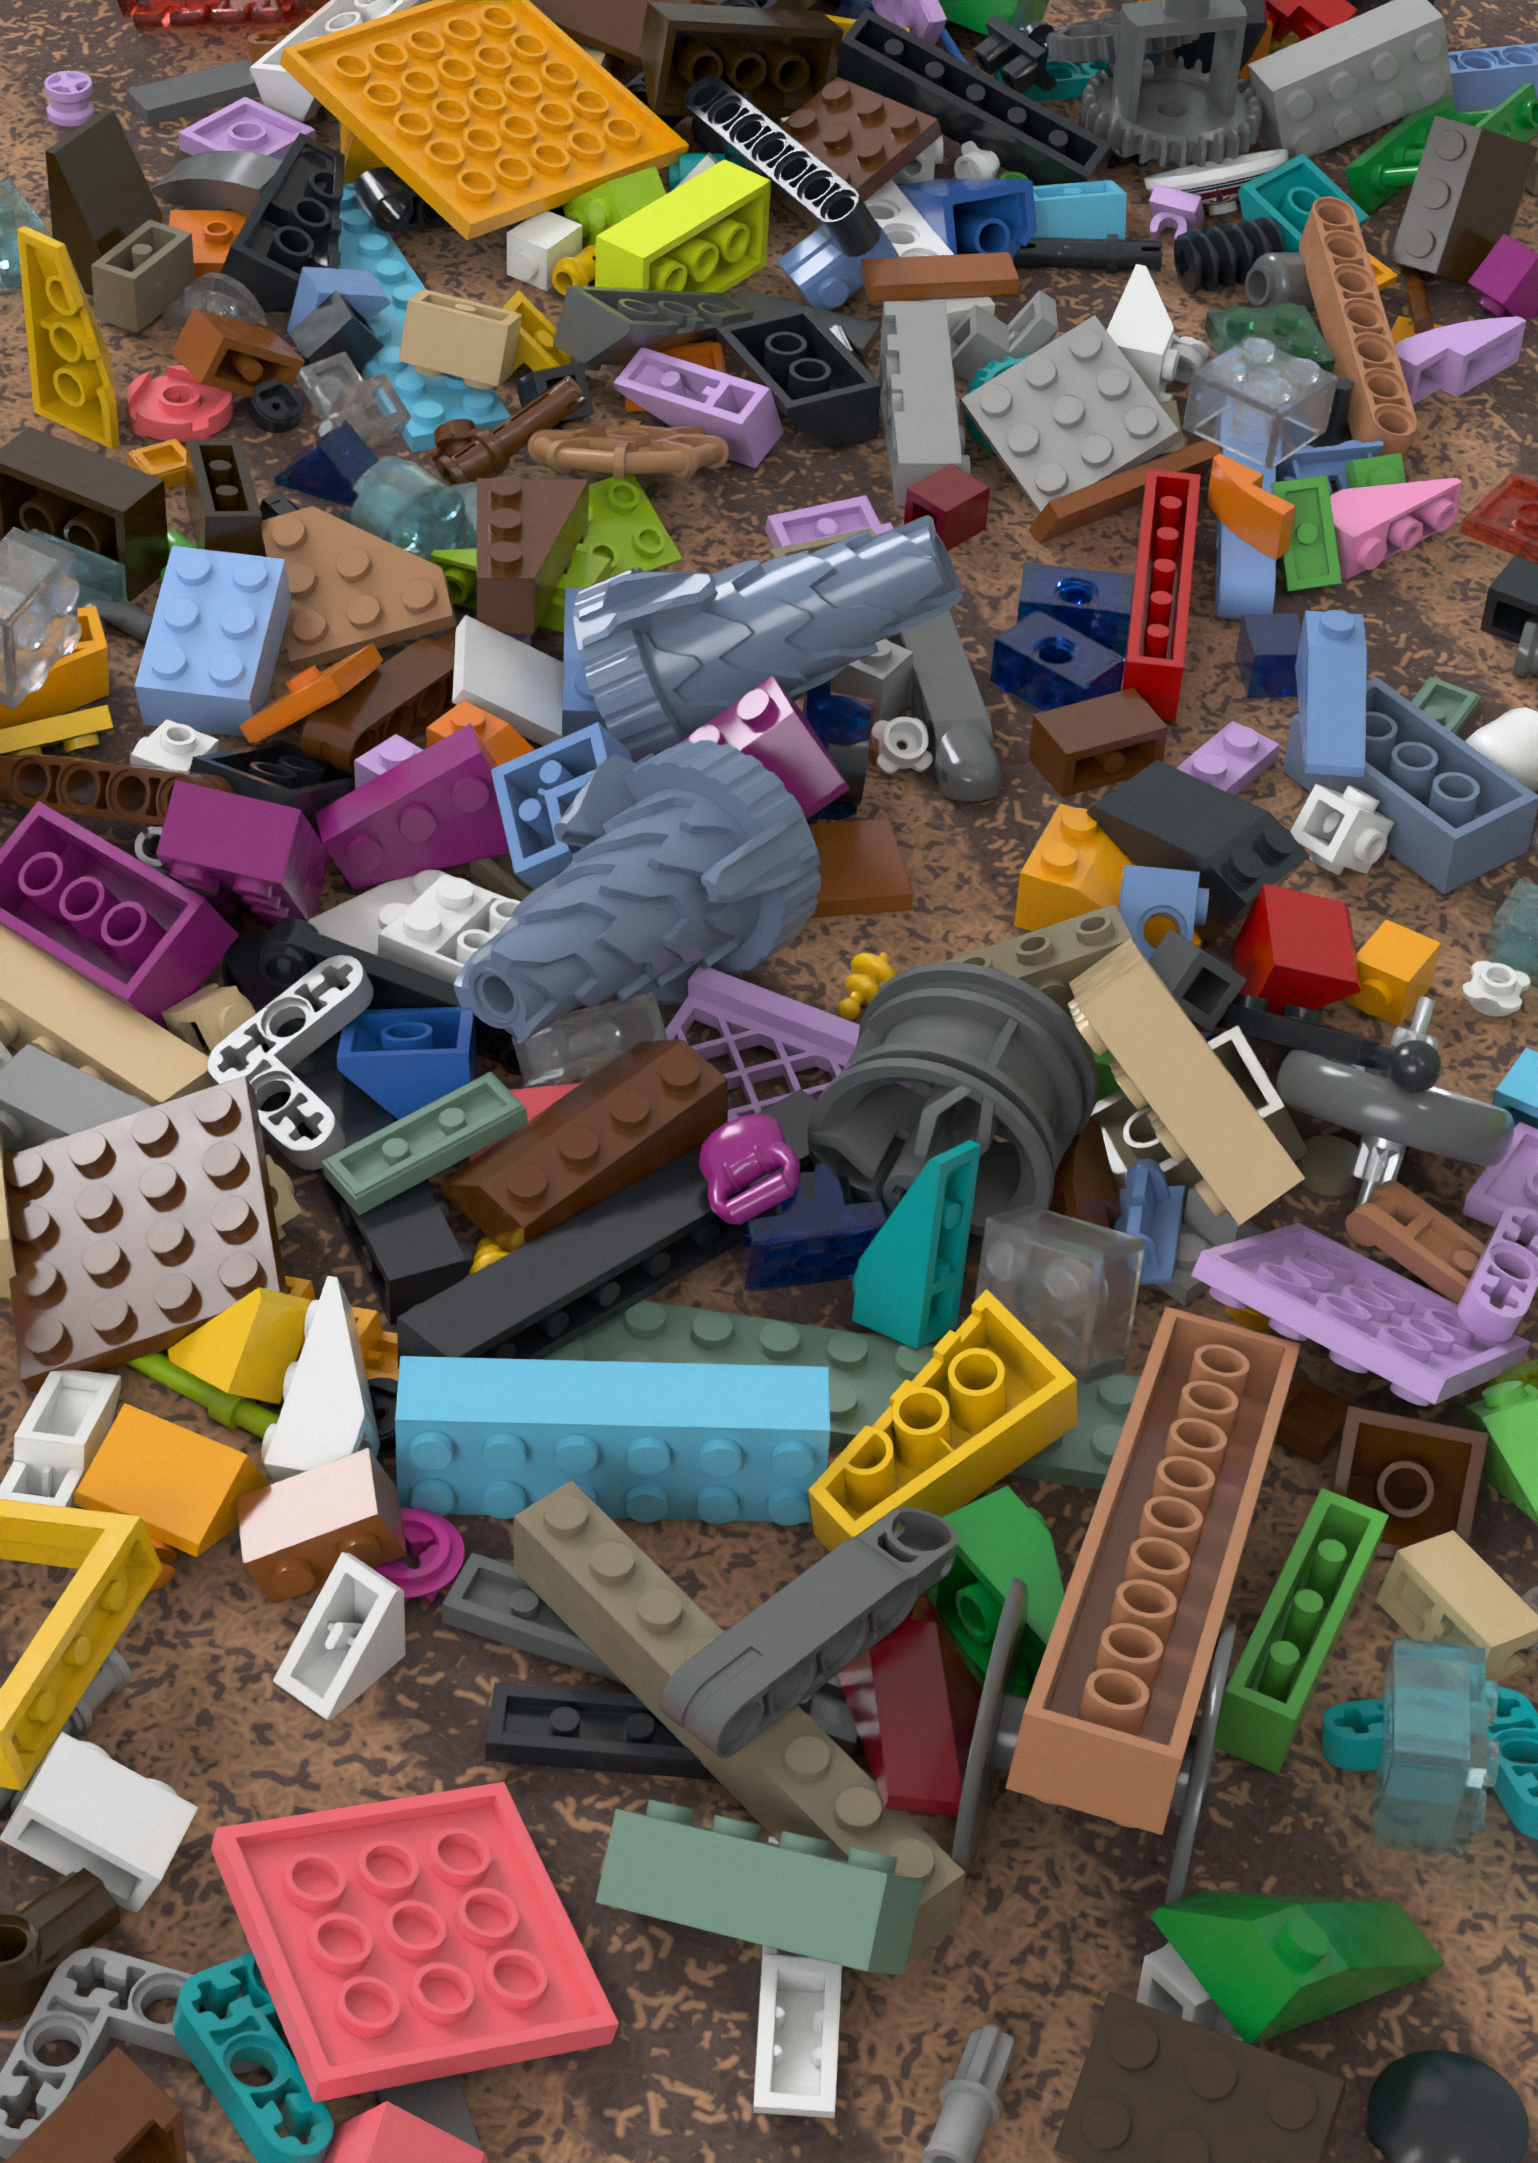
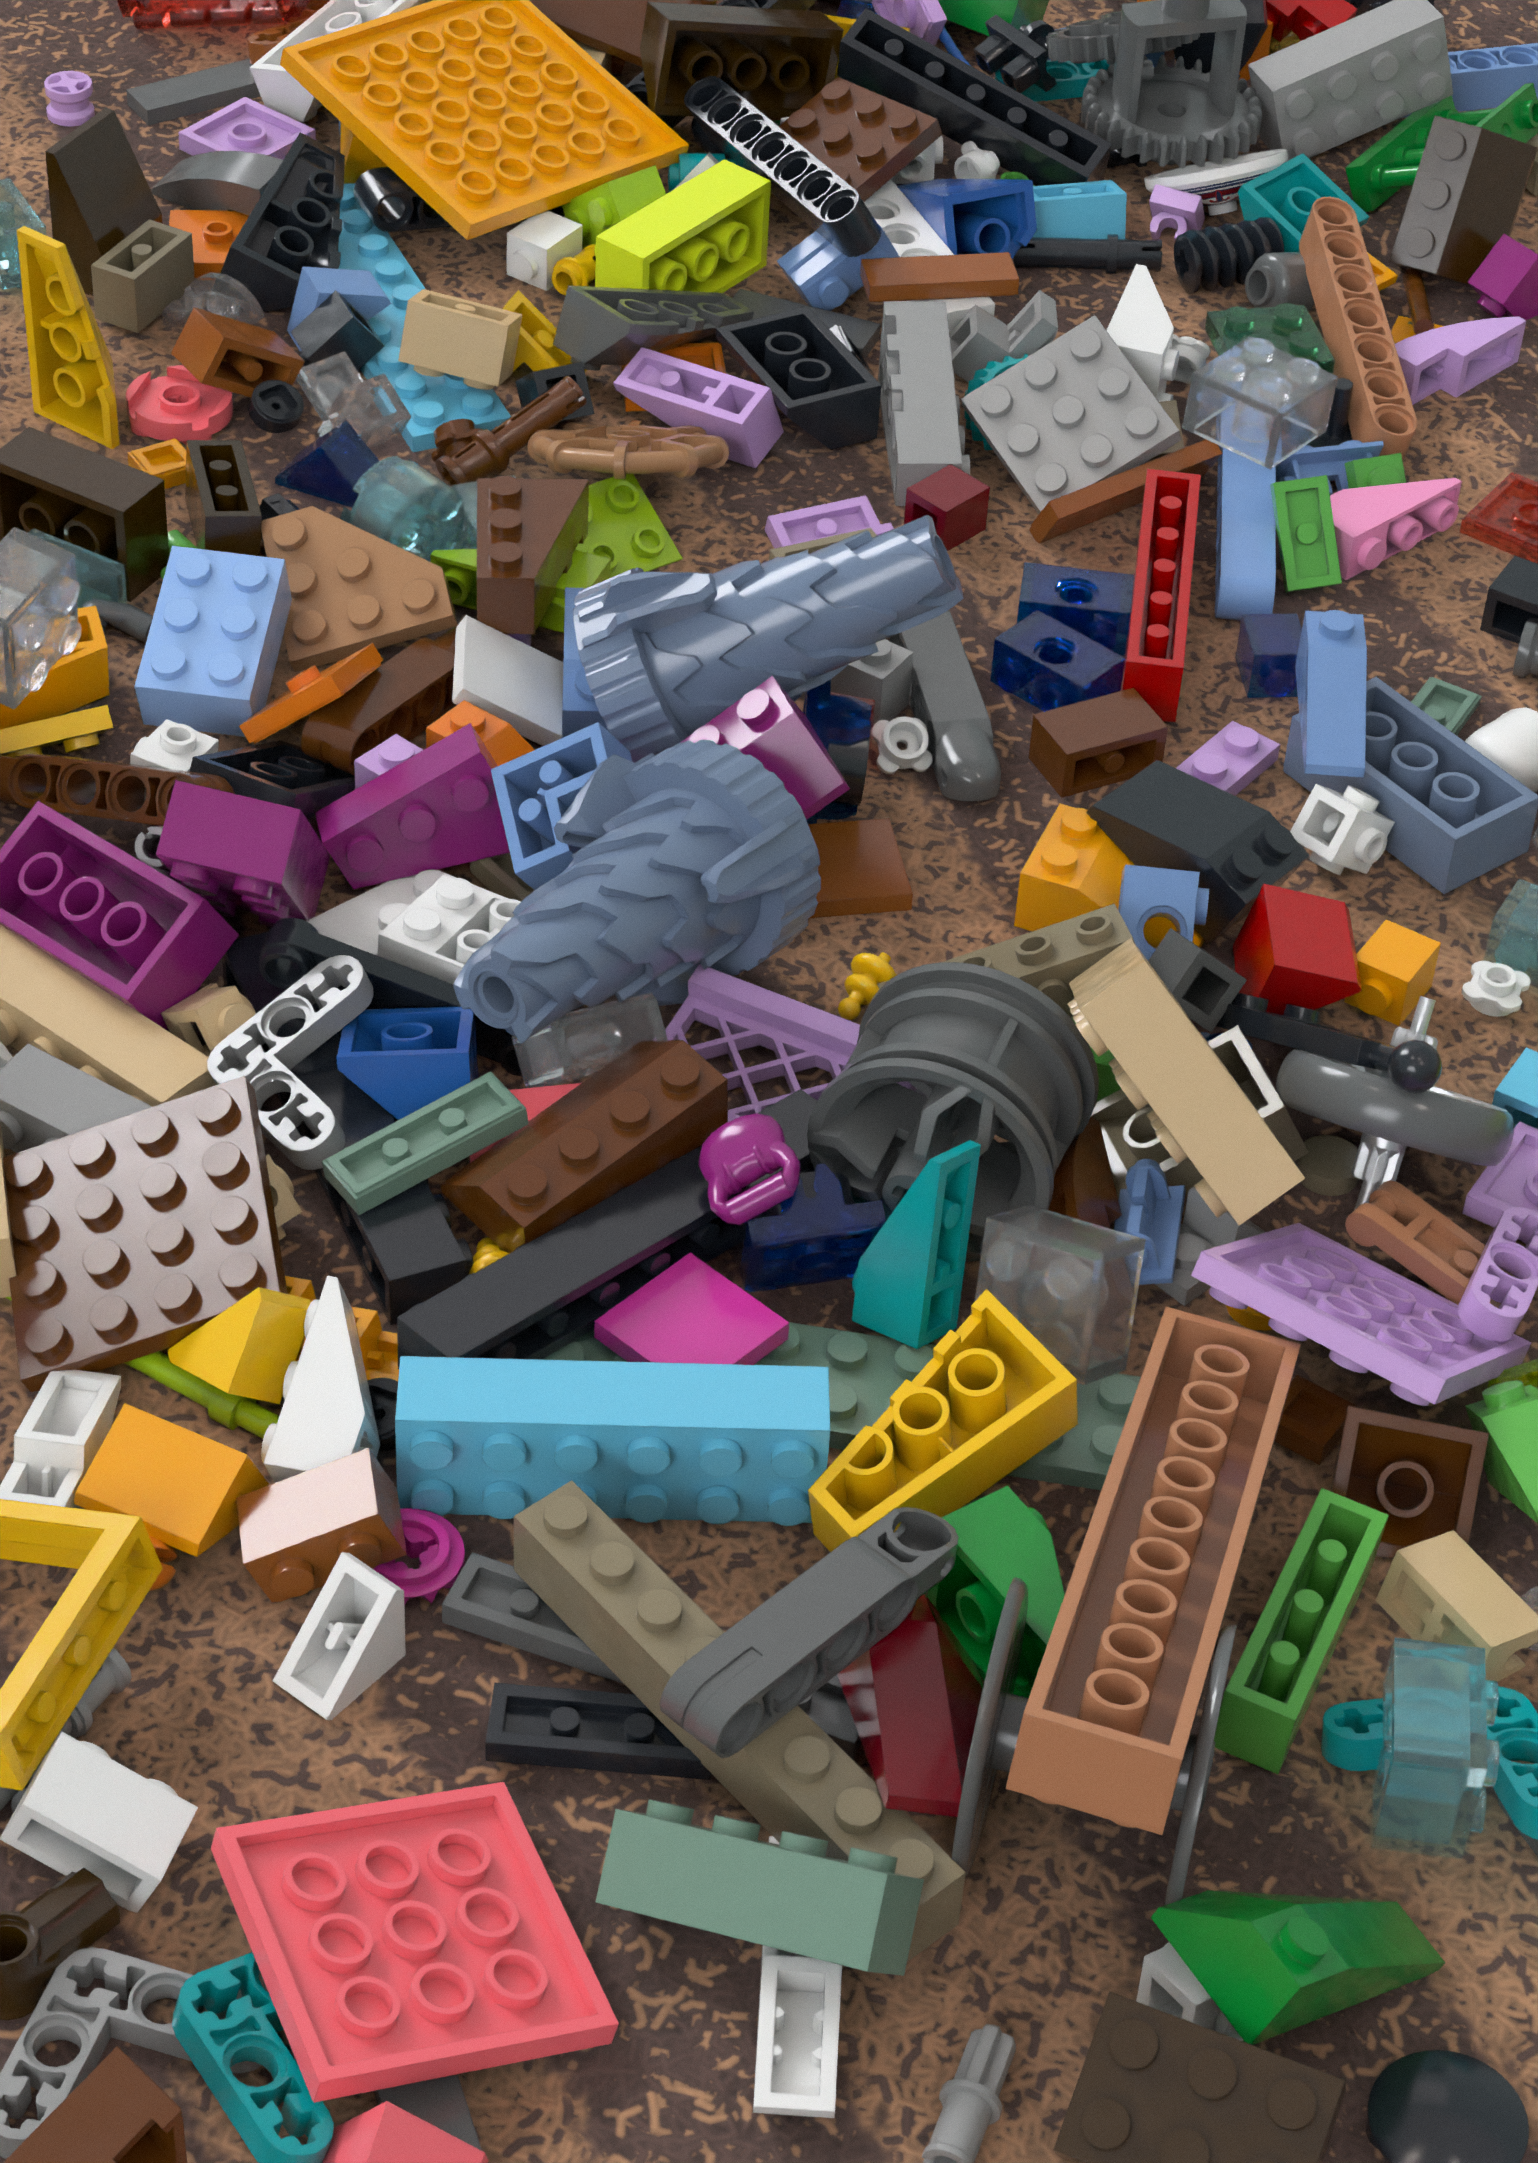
(691, 1318): none -> dark pink tile
(1247, 509): orange slope -> none

